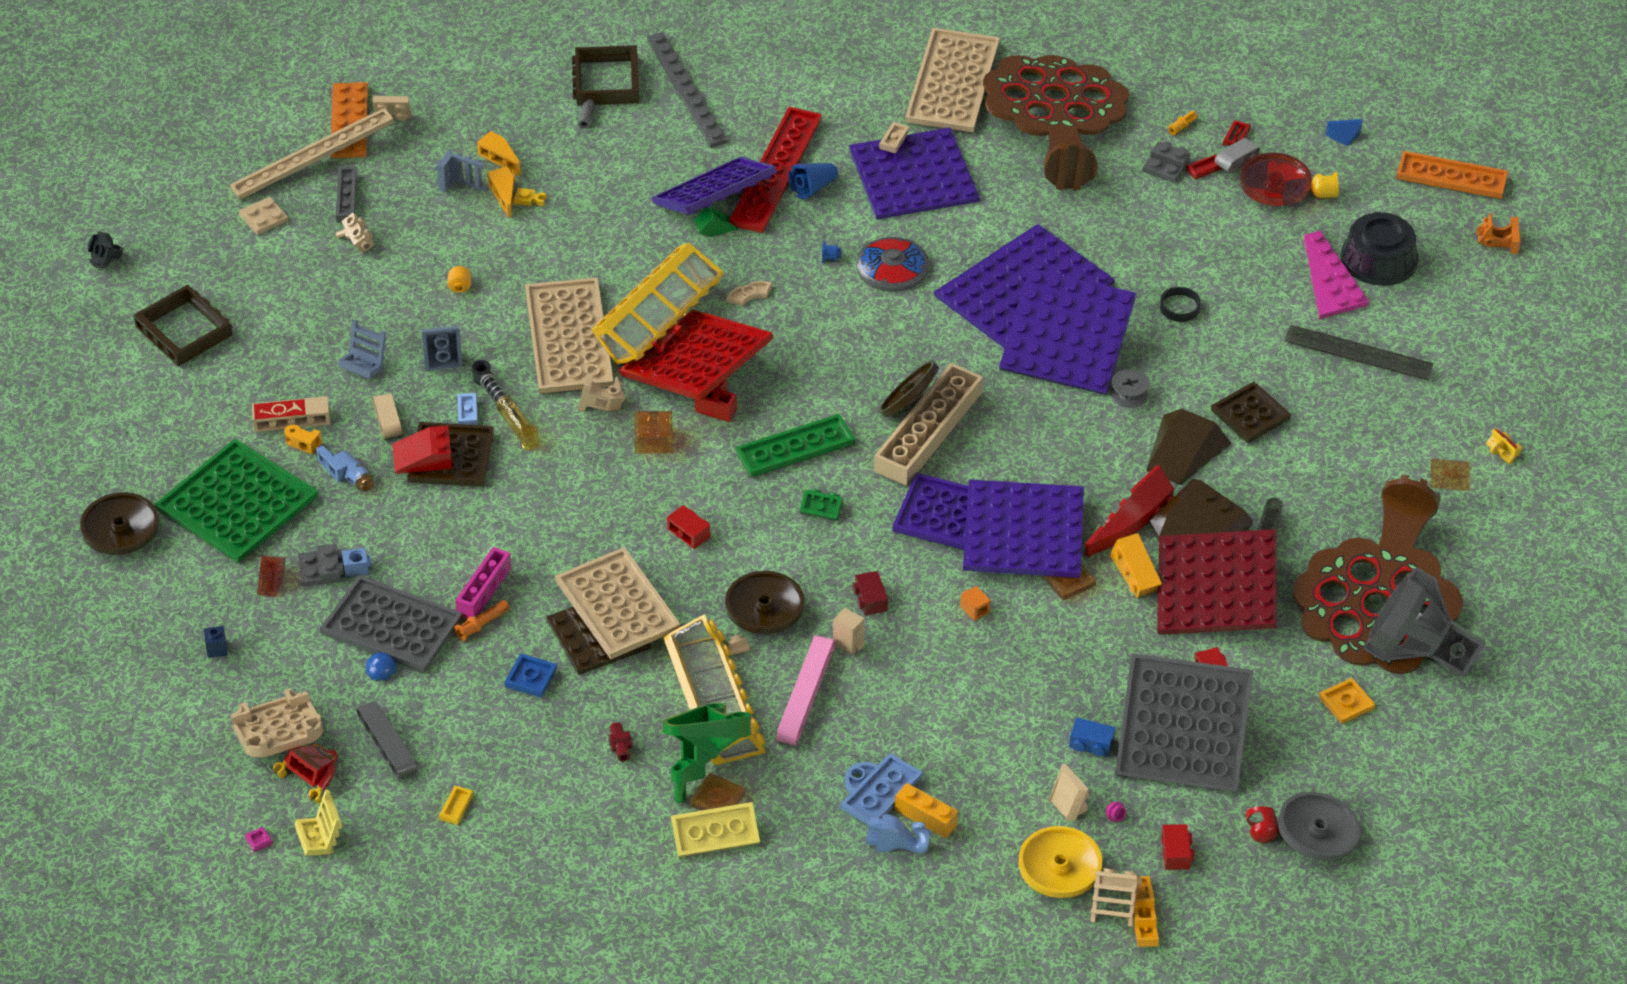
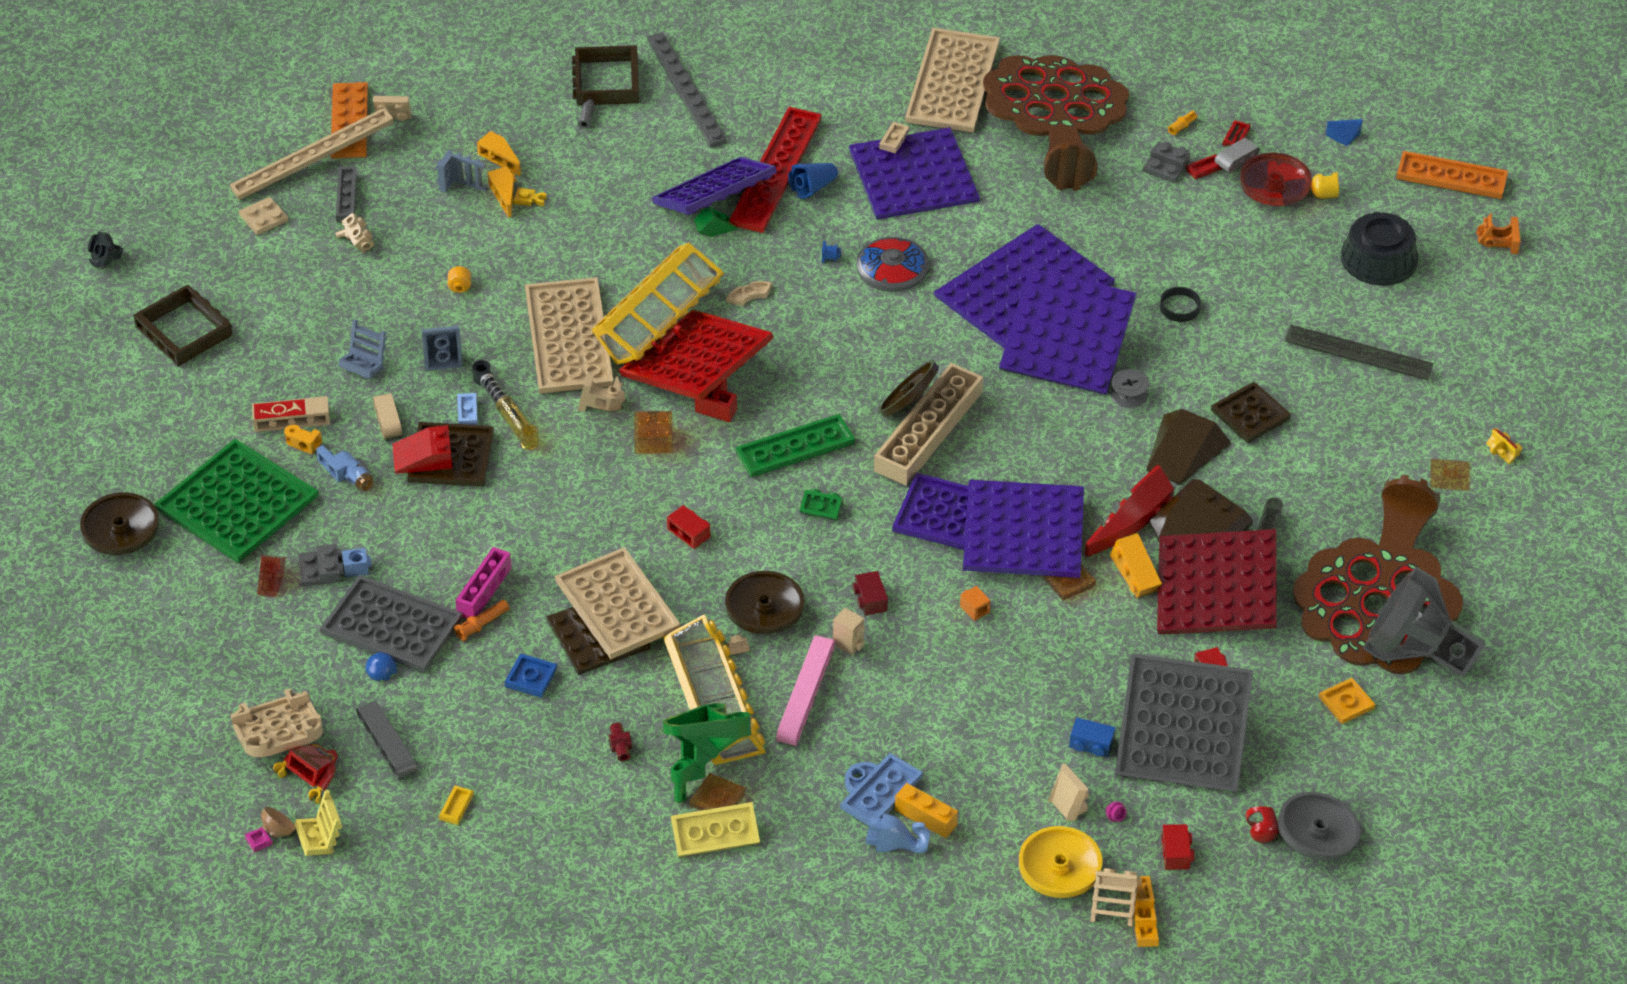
(215, 641): dark blue brick -> none
(276, 822): none -> medium nougat piece
(1331, 281): dark pink wing -> none

